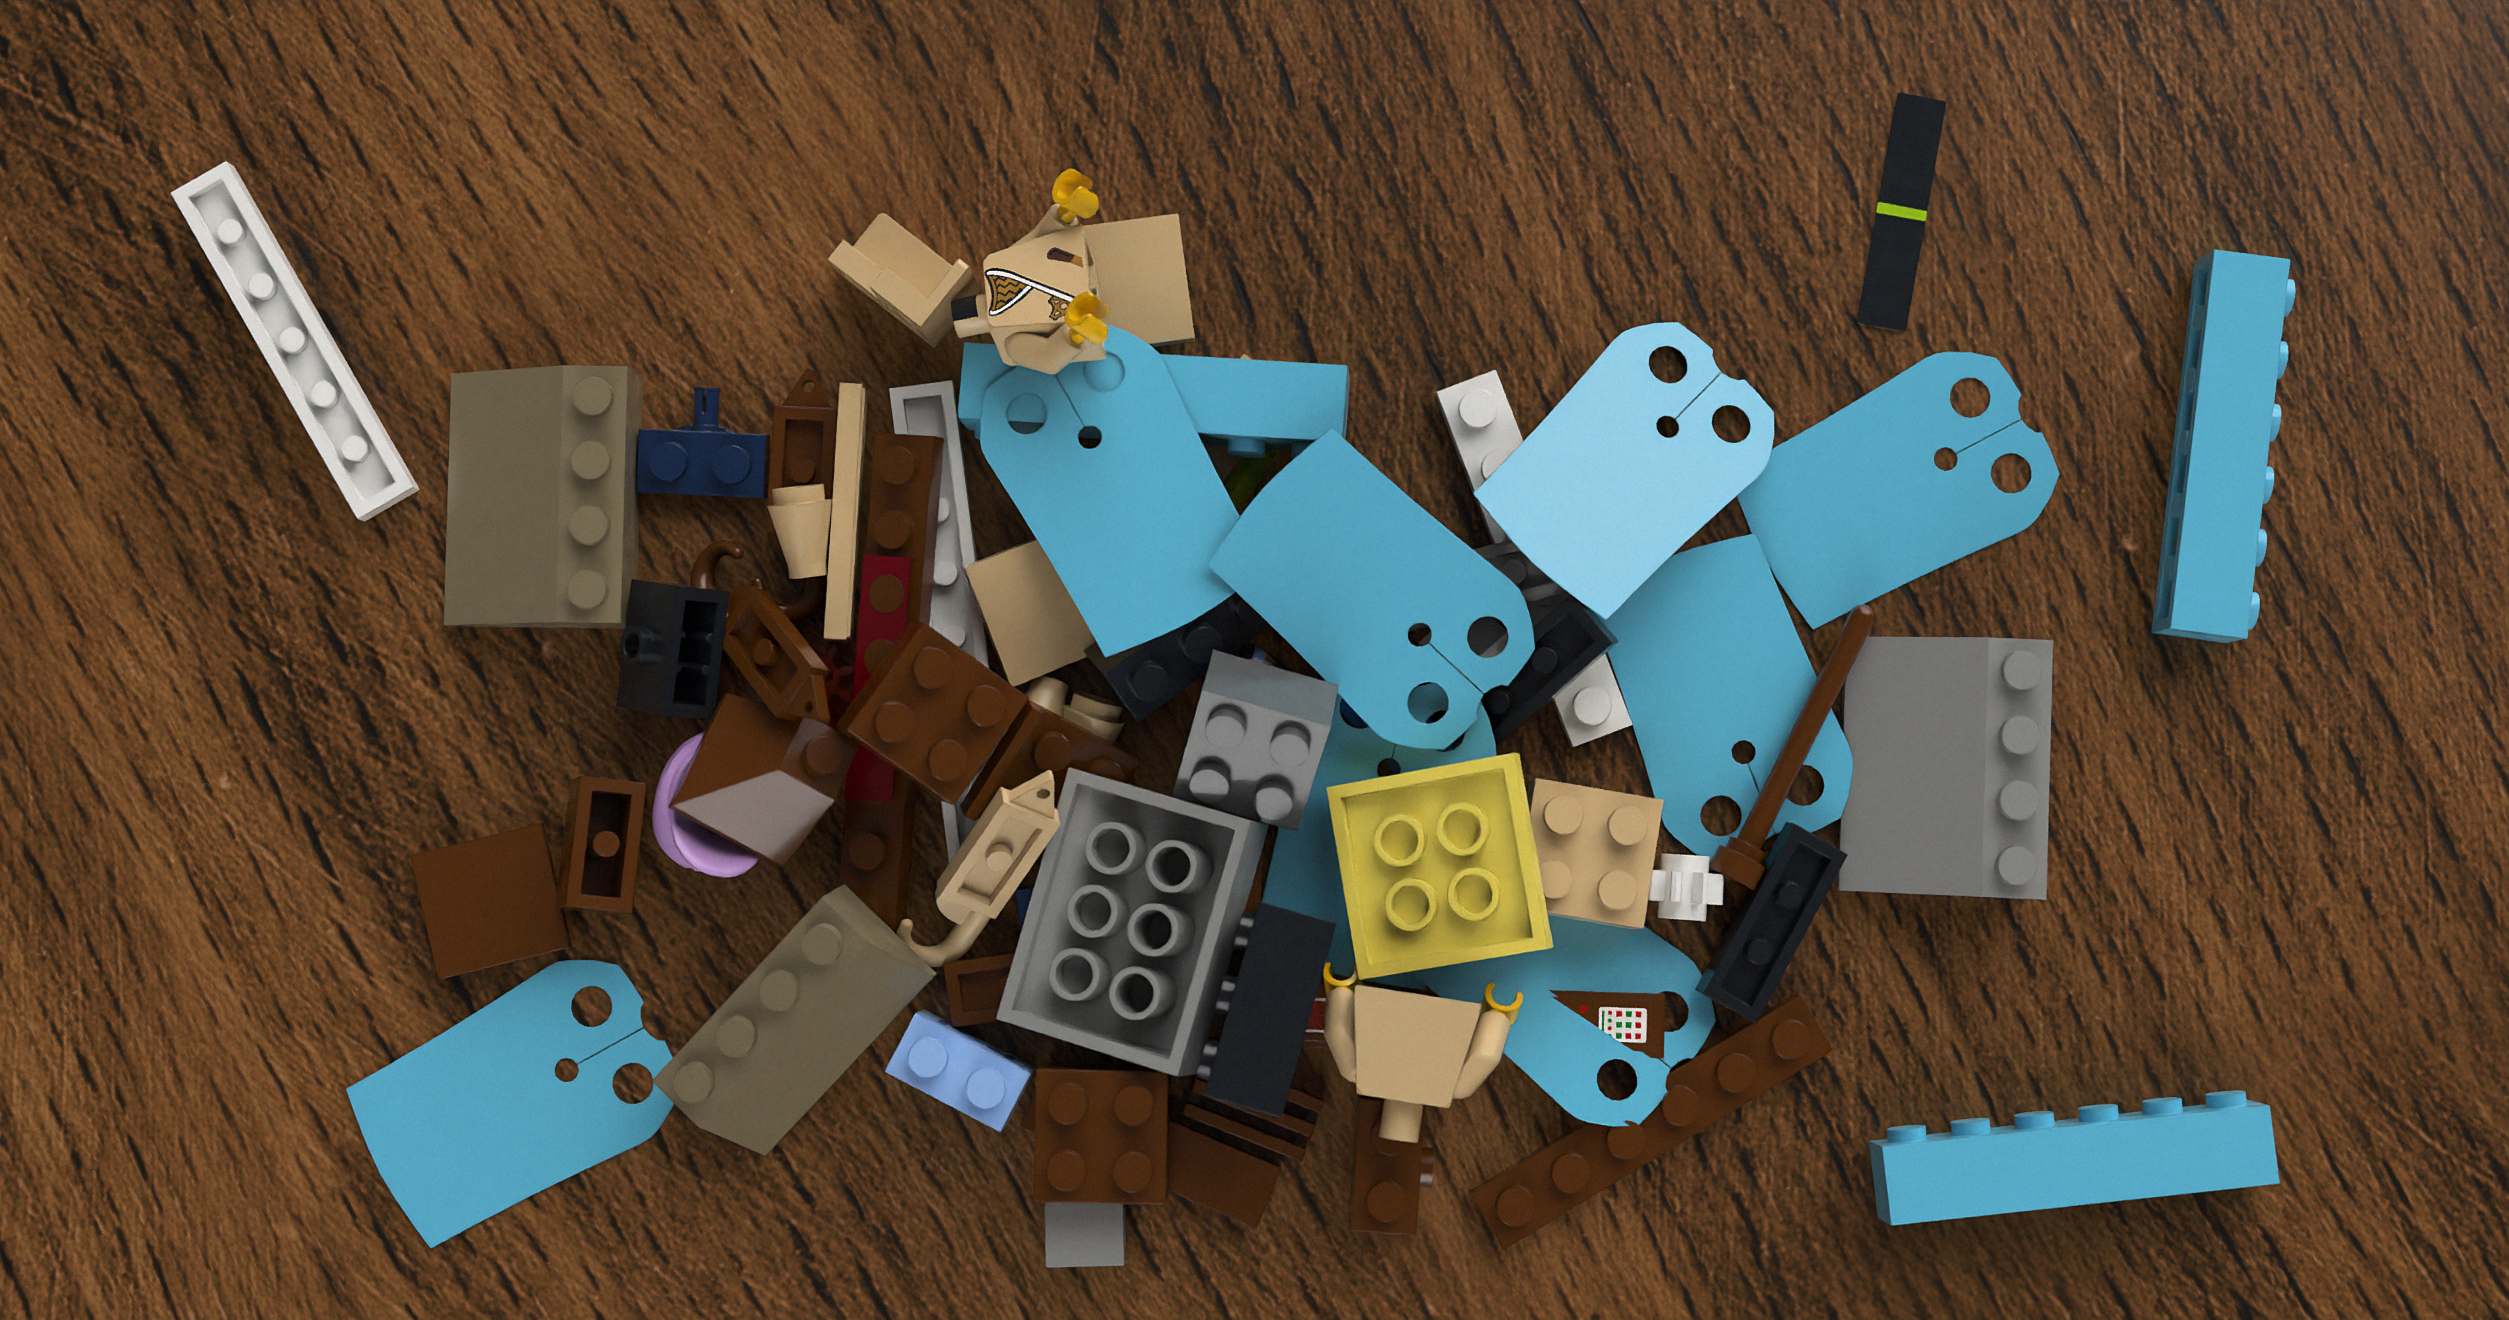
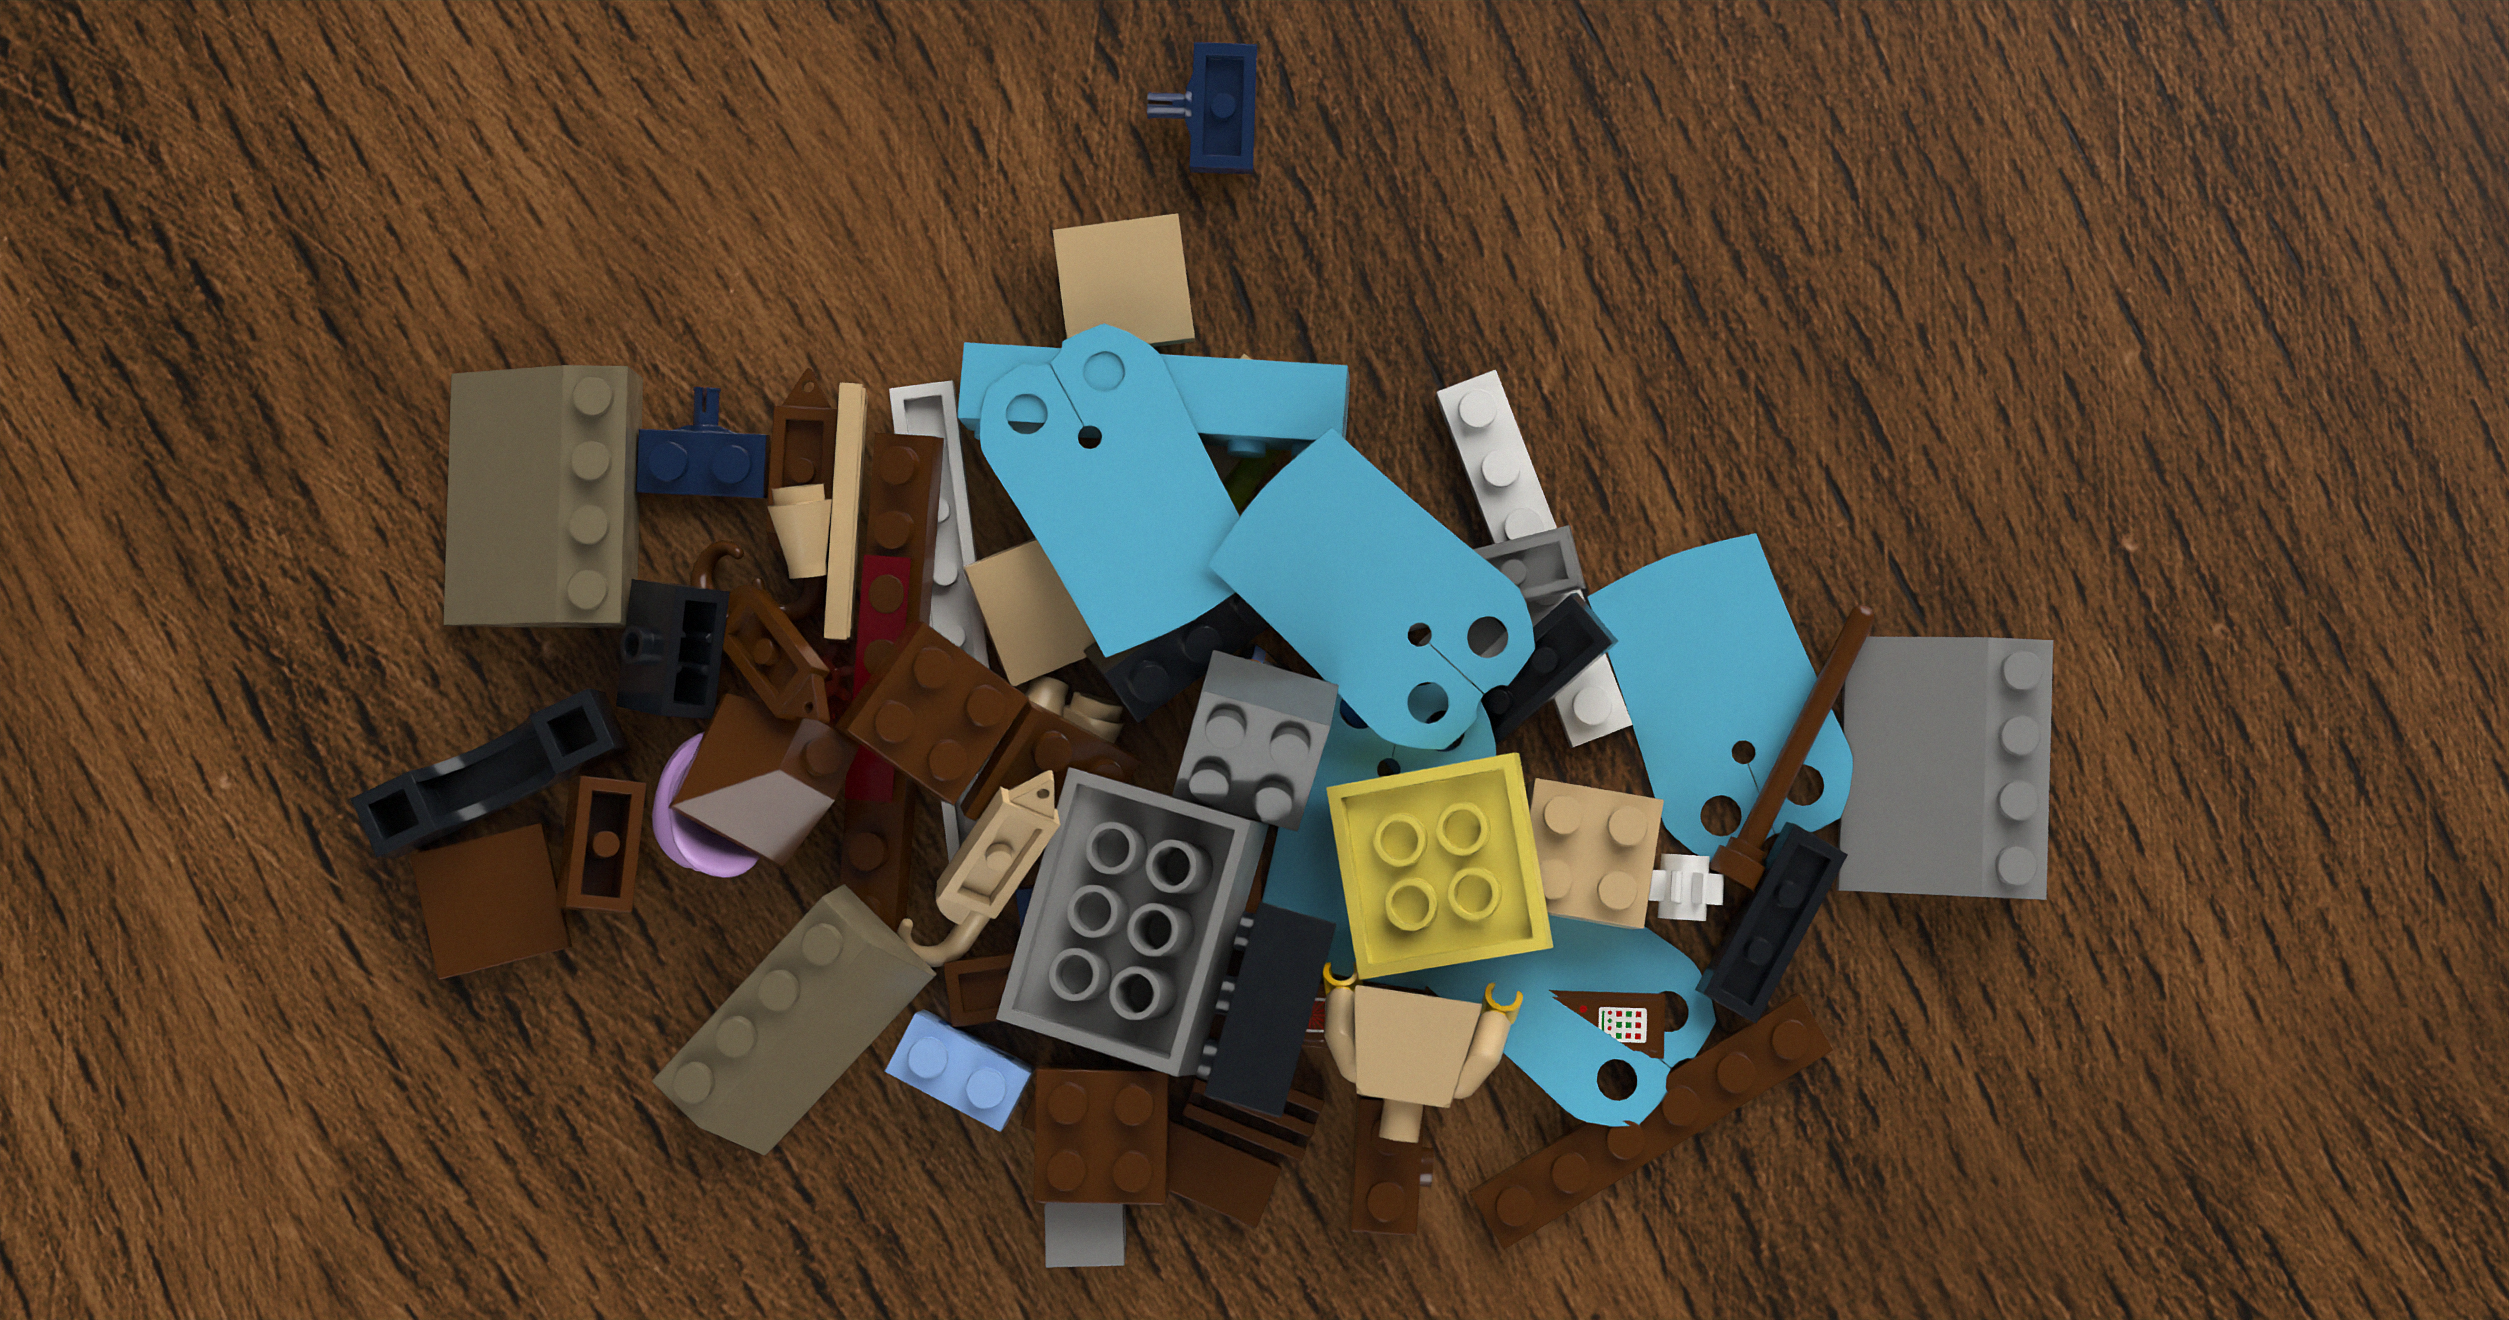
(295, 341): white plate -> none
(486, 1119): medium azure piece -> none
(491, 777): none -> black arch
(905, 277): tan panel -> none
(1043, 289): tan torso -> none
(1216, 107): none -> dark blue plate
(1605, 494): medium azure piece -> none
(1866, 507): medium azure piece -> none
(1901, 212): black sticker -> none
(2073, 1160): medium azure brick -> none
(2223, 447): medium azure brick -> none

